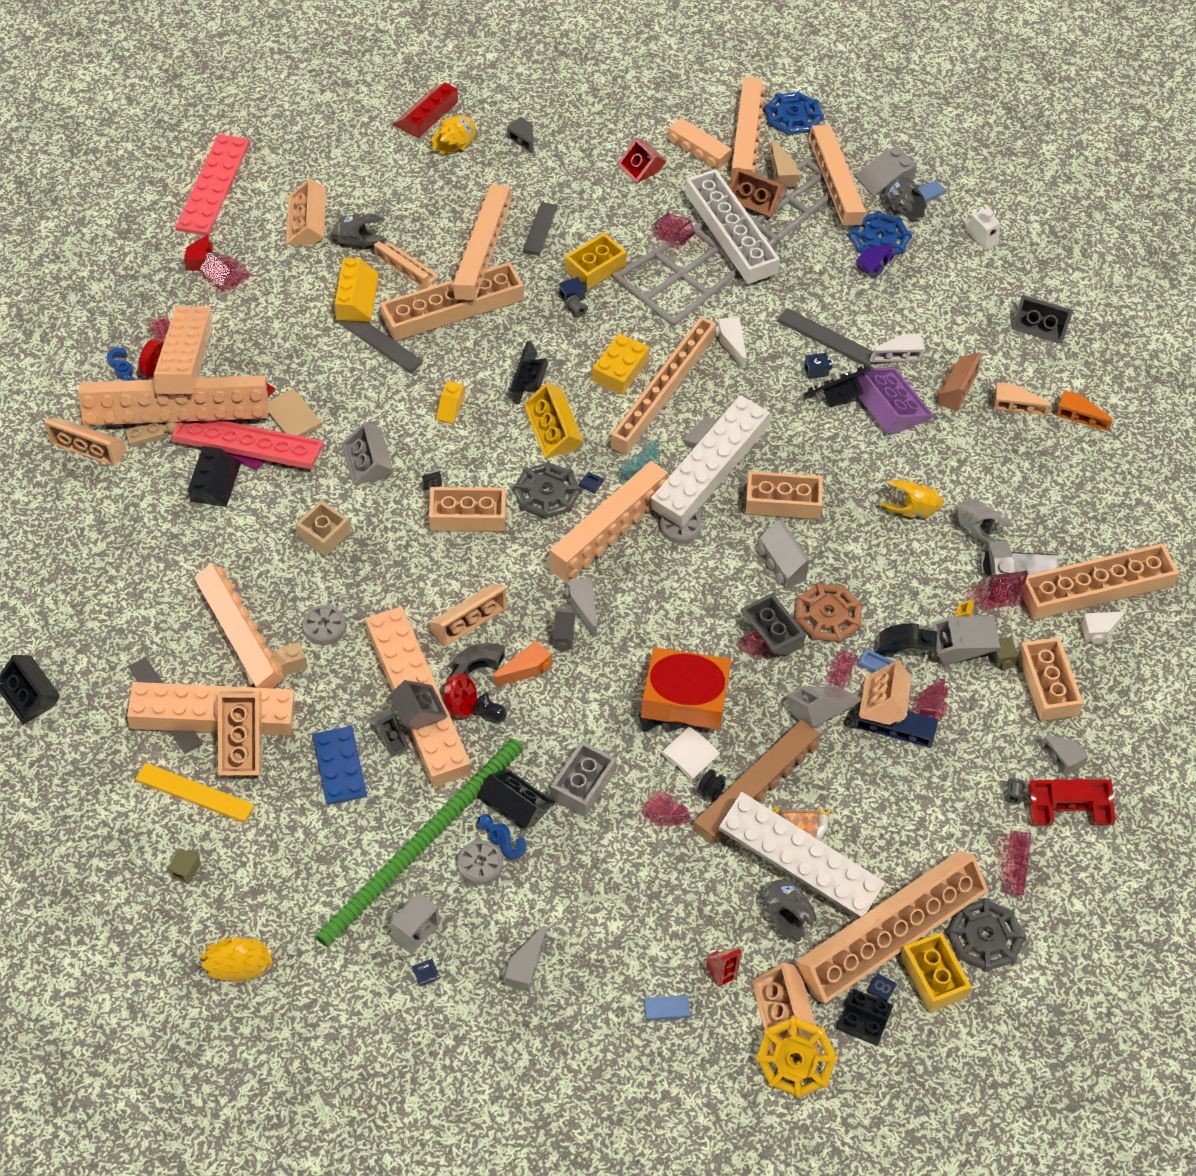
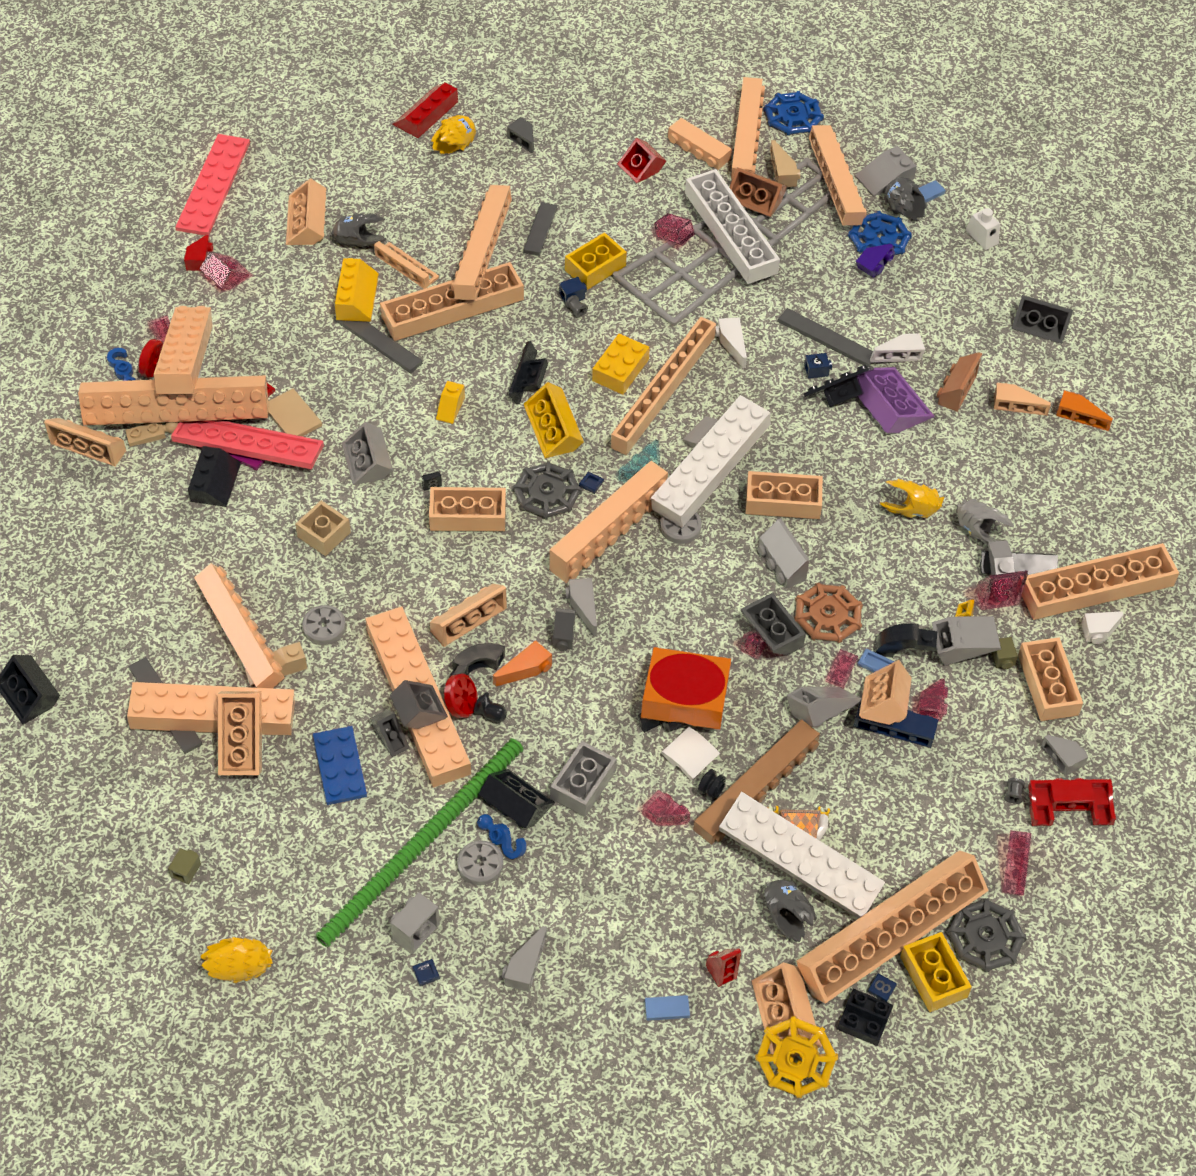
(195, 793): yellow tile -> none

